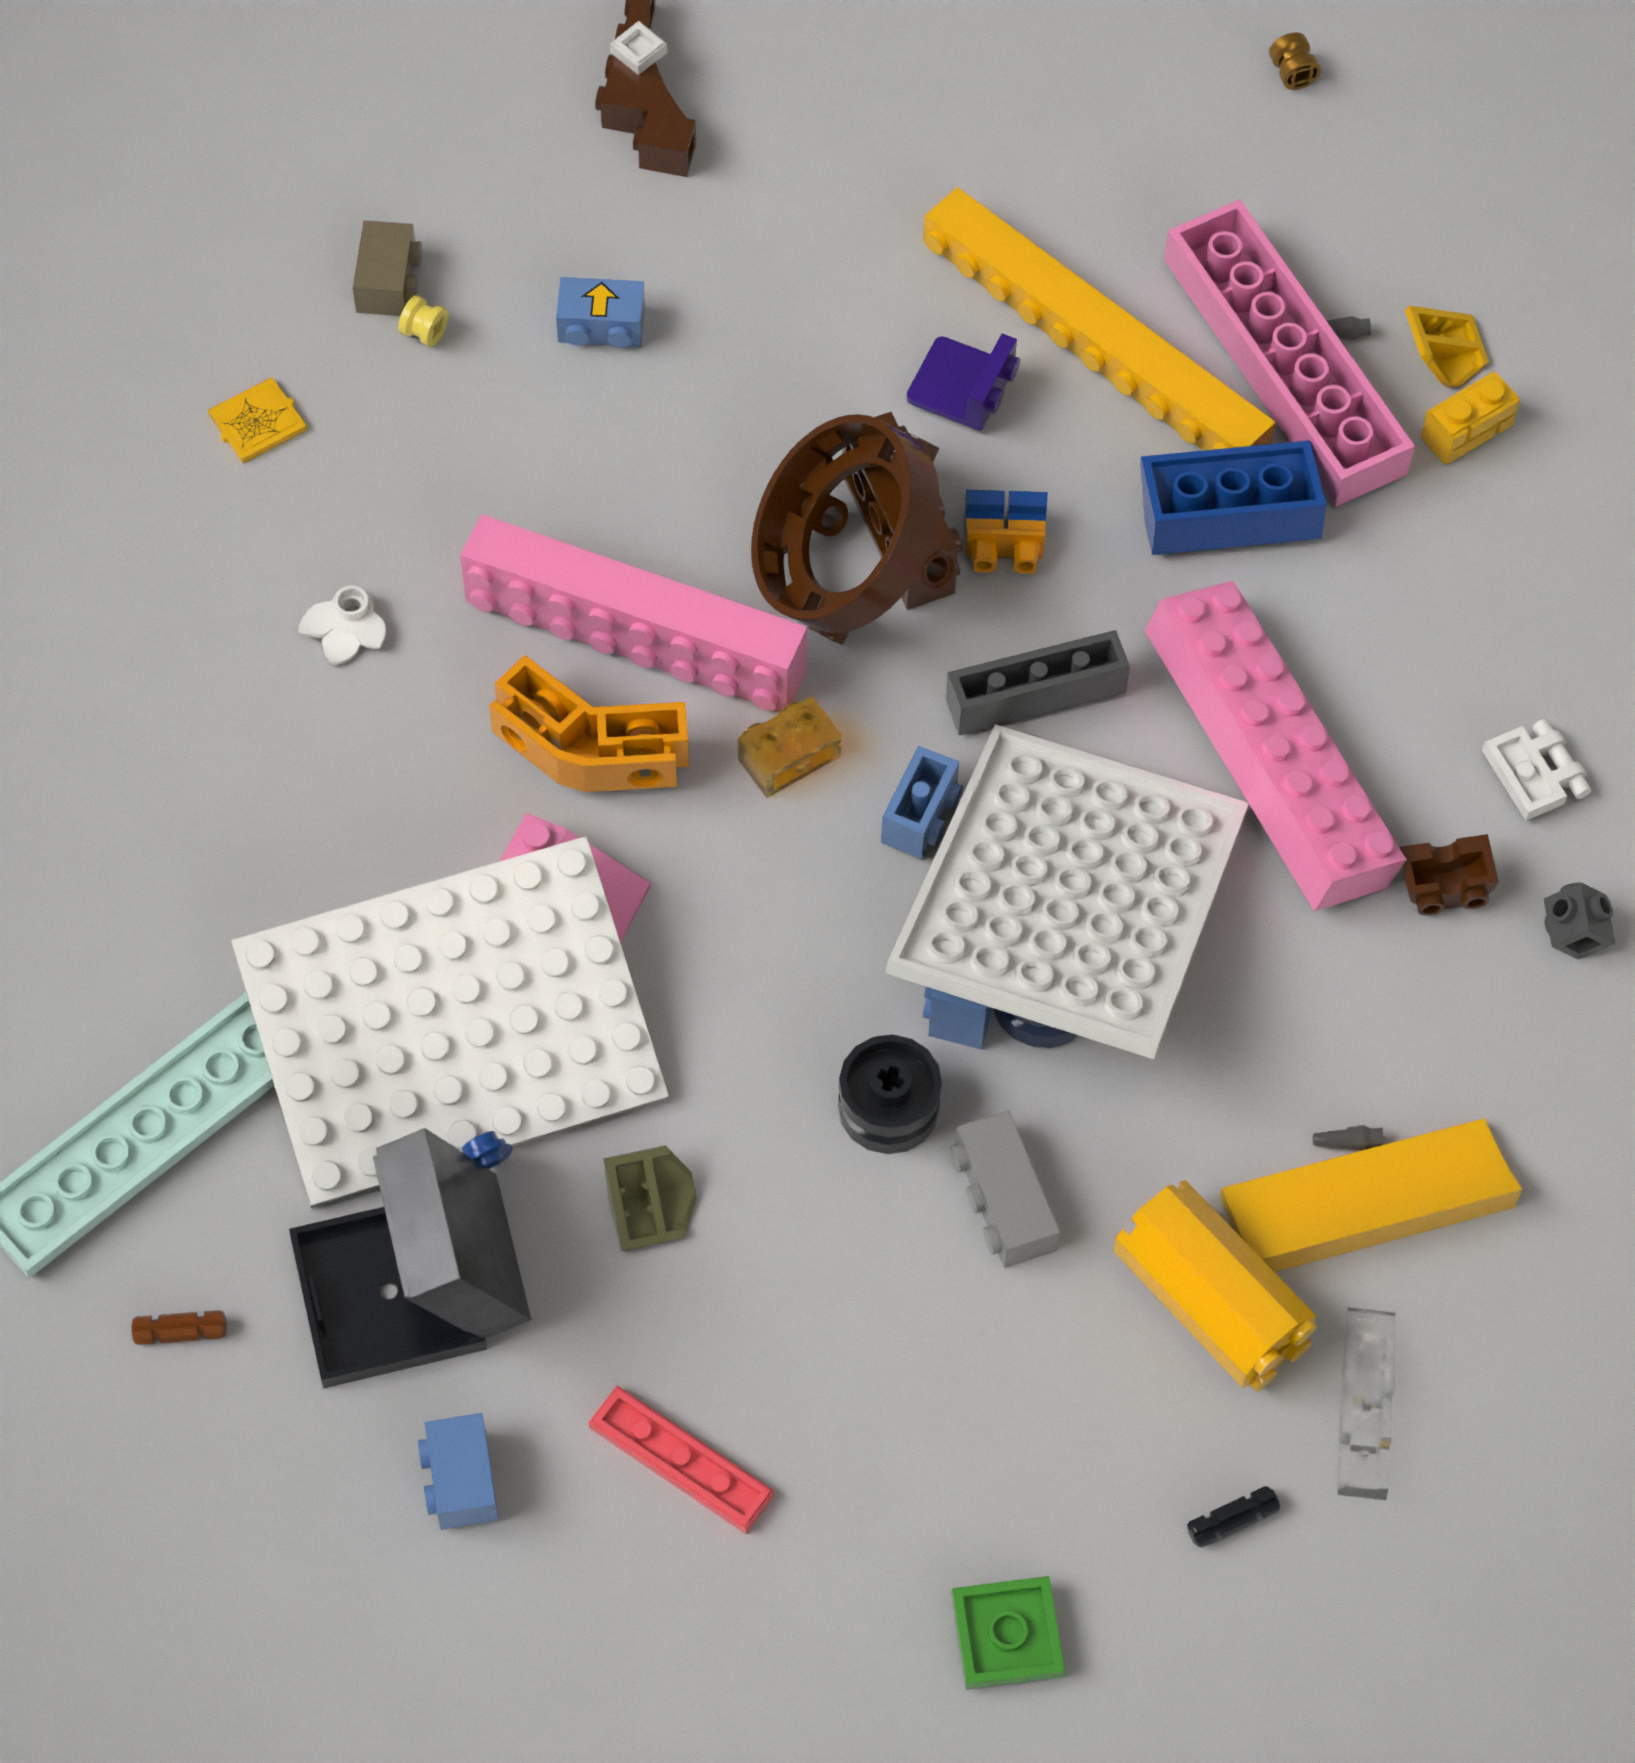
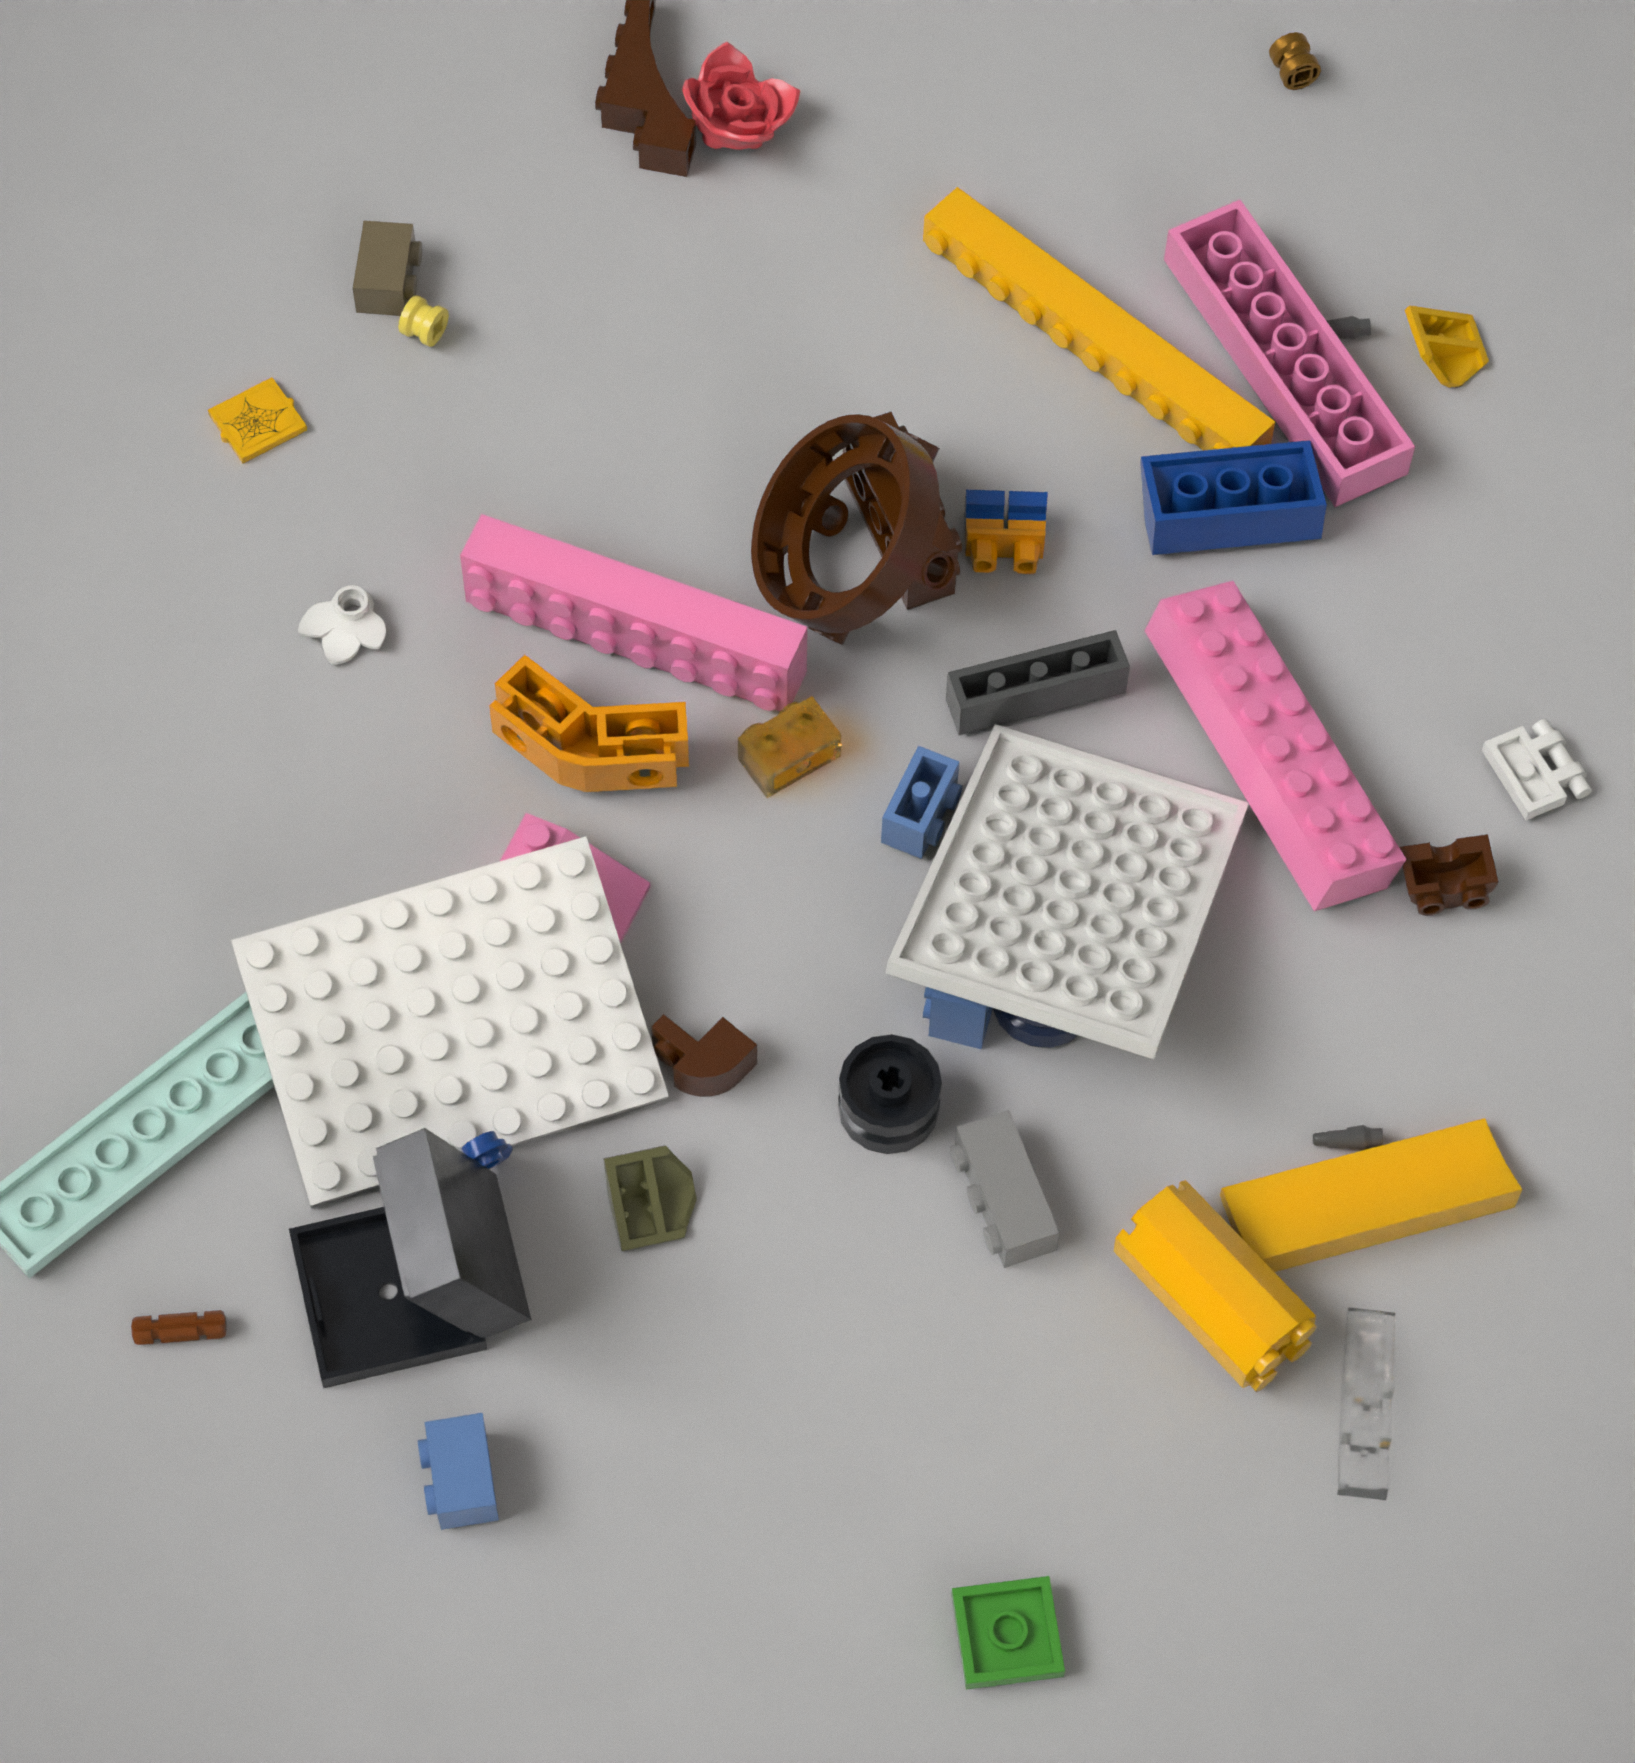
(600, 312): medium blue brick -> none
(638, 48): white tile -> none
(681, 1459): coral tile -> none
(705, 1065): none -> reddish brown brick
(734, 106): none -> coral brick
(963, 380): dark purple bracket -> none
(1233, 1516): black axle -> none
(1470, 418): yellow brick -> none
(1579, 920): dark grey brick -> none

